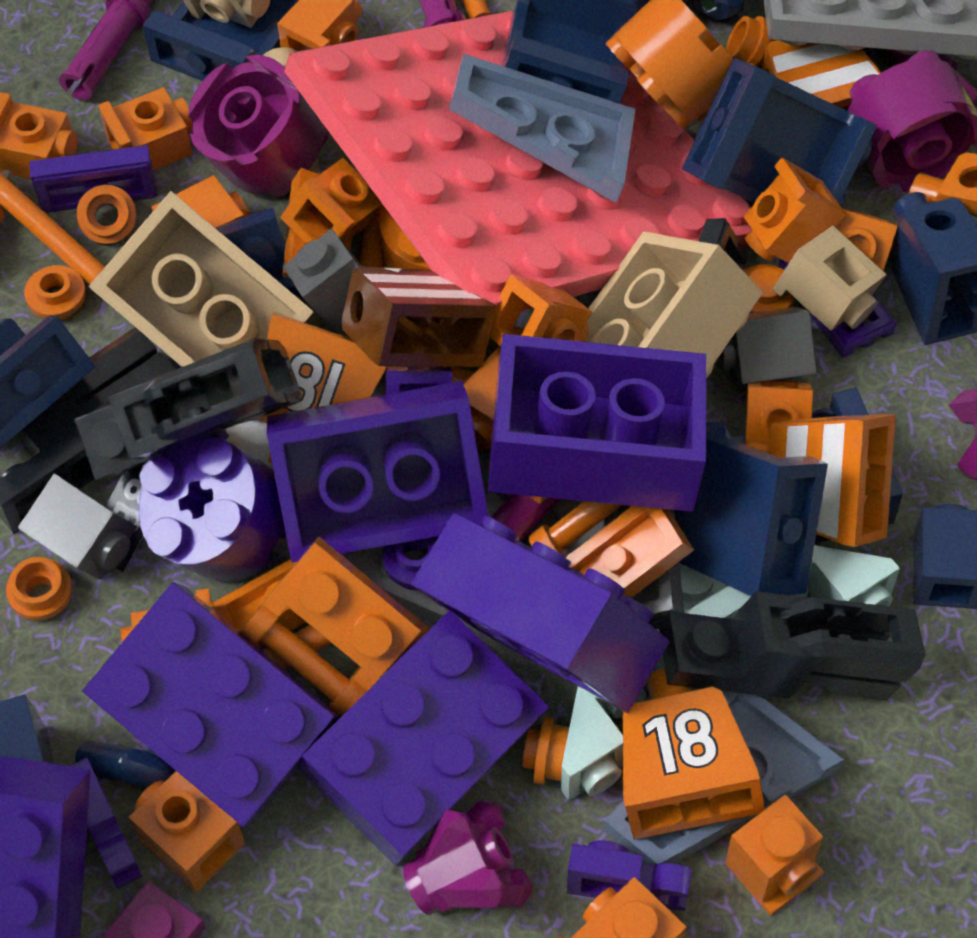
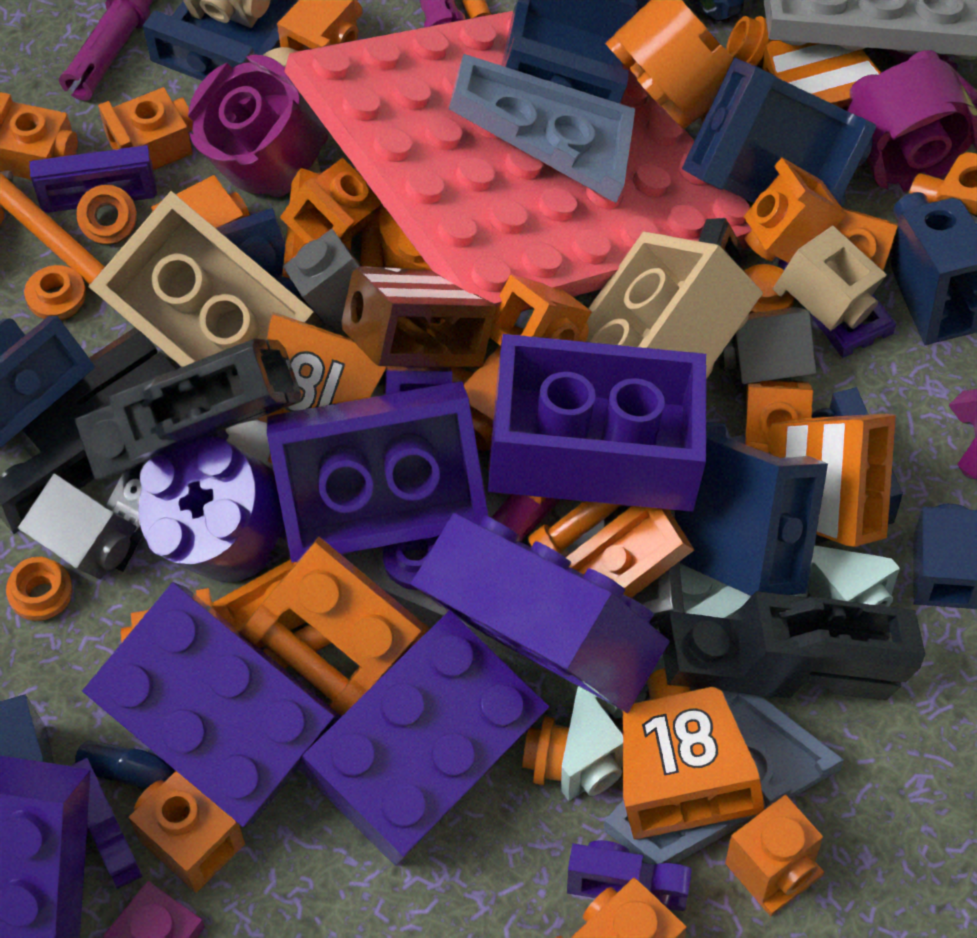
(467, 864): magenta rock -> none

